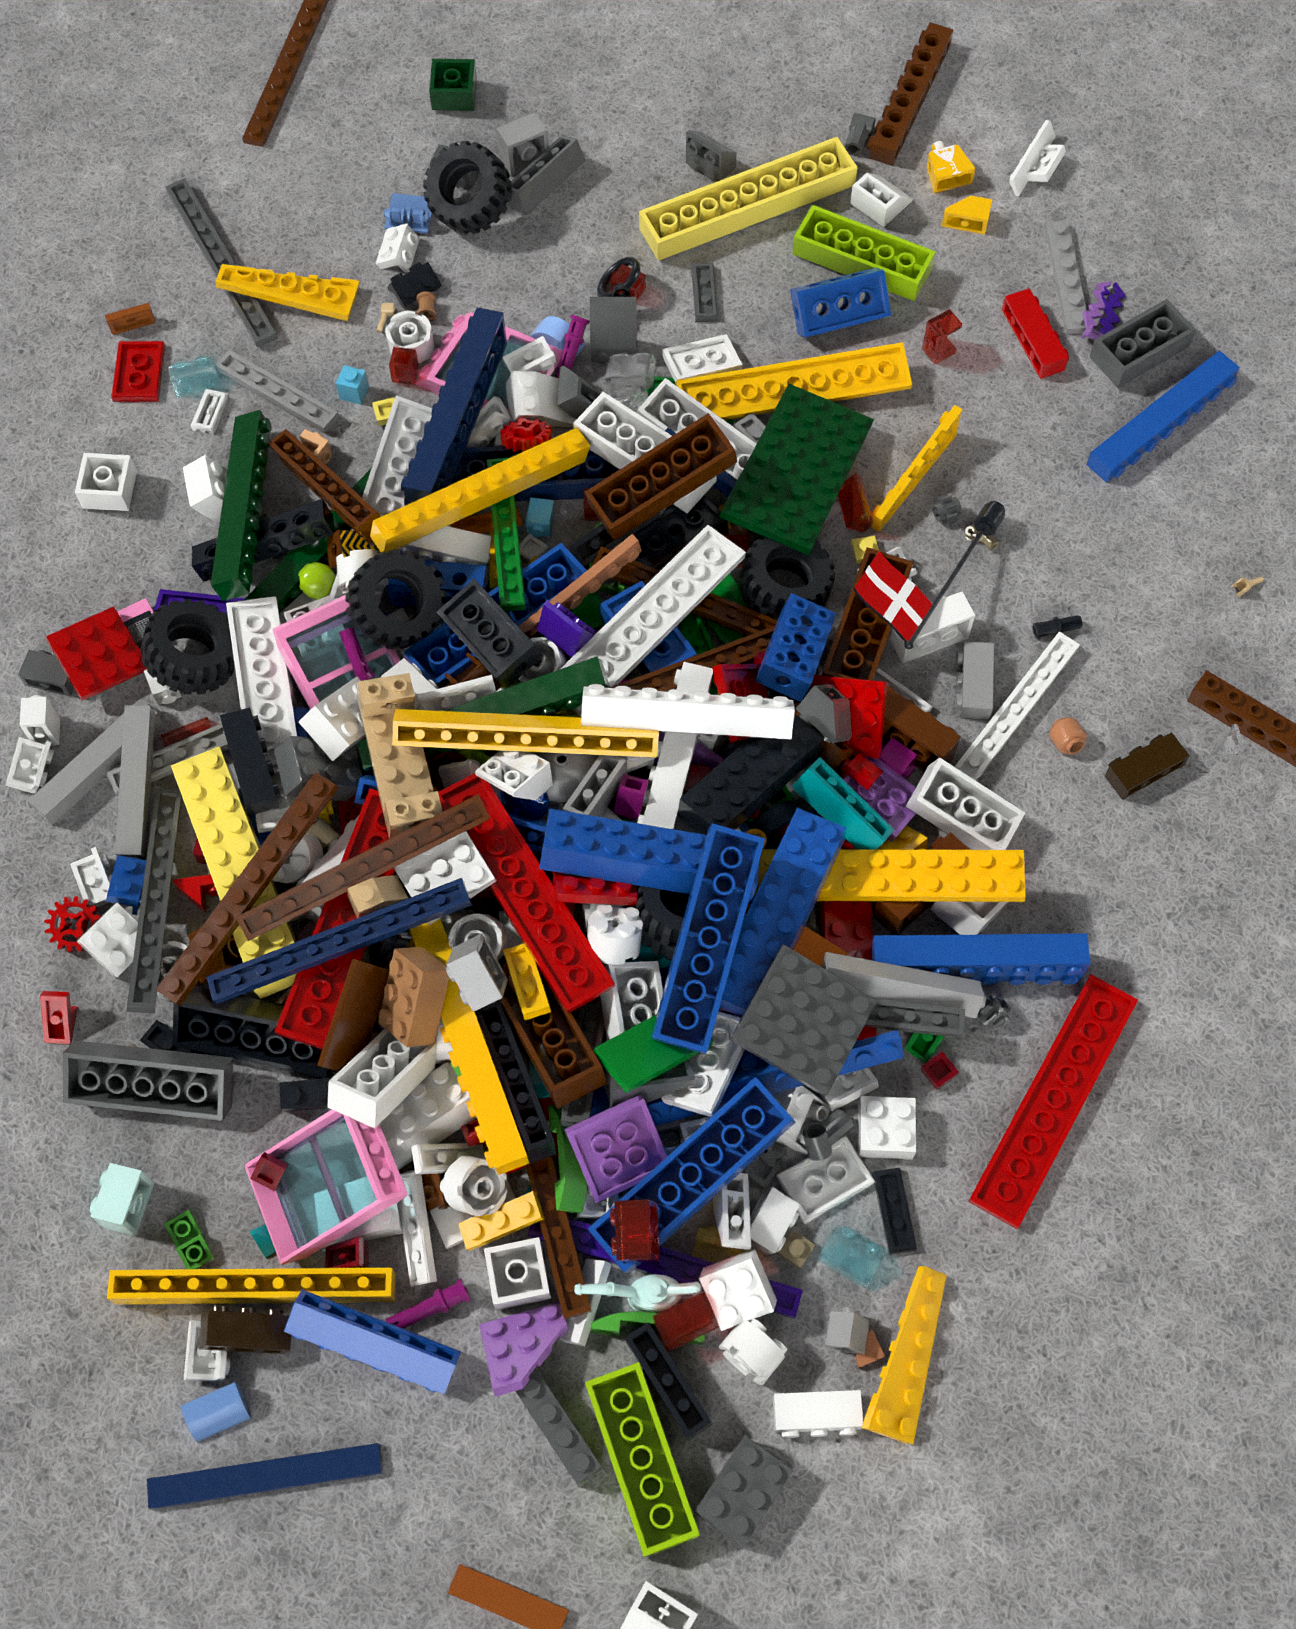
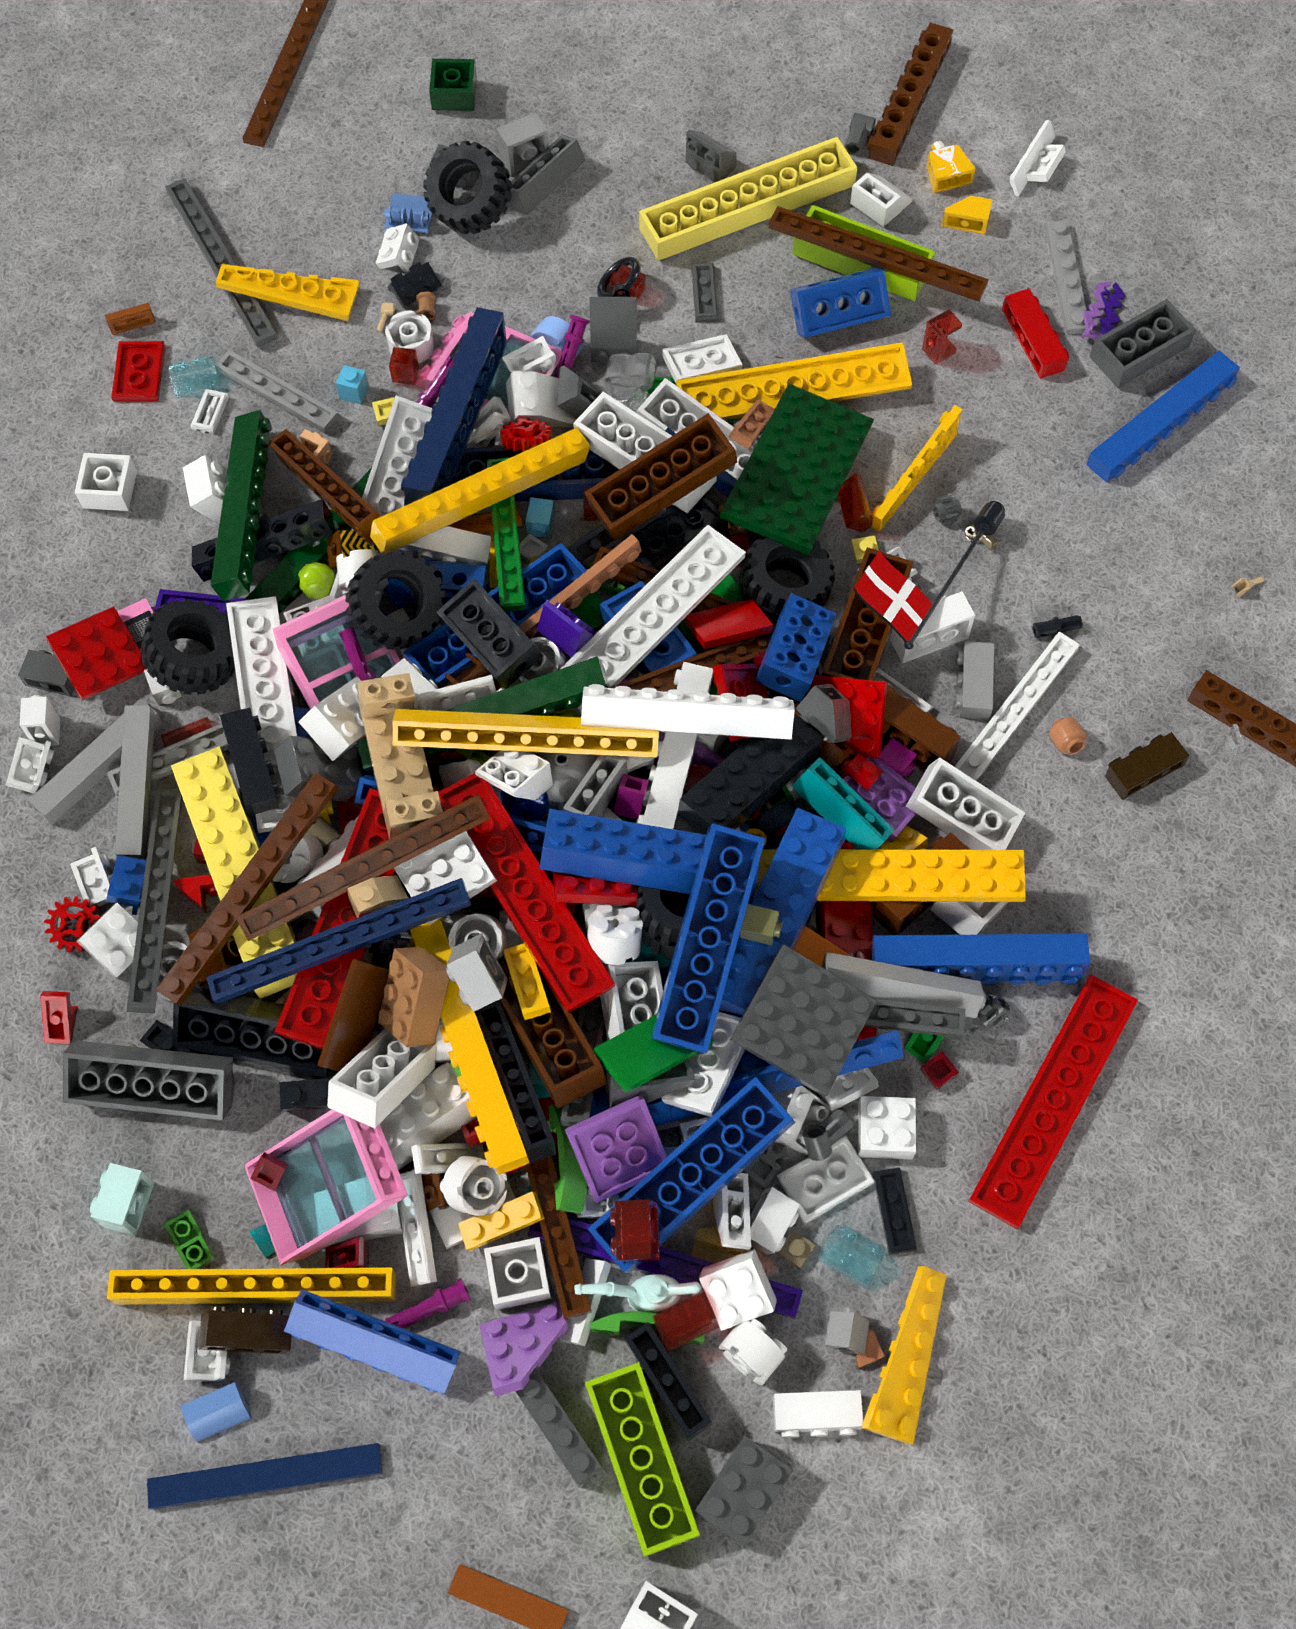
(431, 394): none -> magenta pin
(728, 623): none -> red tile
(752, 424): none -> nougat tile
(761, 925): none -> olive brick
(878, 253): none -> reddish brown plate

